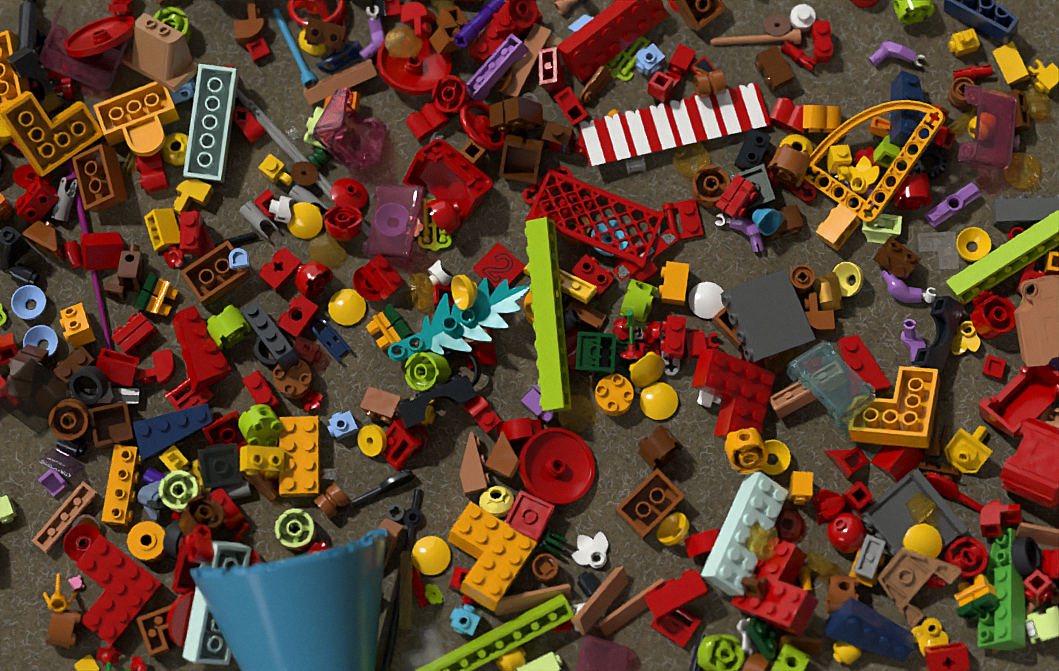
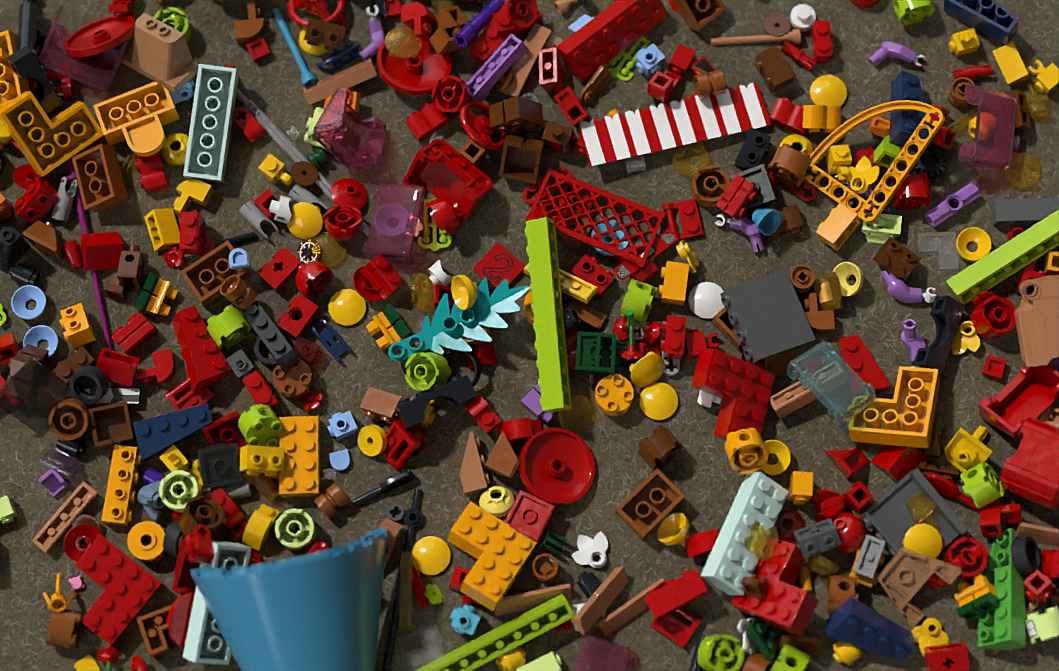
(238, 292): none -> dark orange wheel
(240, 364): none -> dark grey brick
(259, 526): none -> yellow brick
(309, 251): none -> piece
(340, 460): none -> light blue tile
(685, 252): none -> yellow plate
(817, 538): none -> dark grey bracket
(828, 91): none -> yellow dish
(982, 484): none -> lime brick

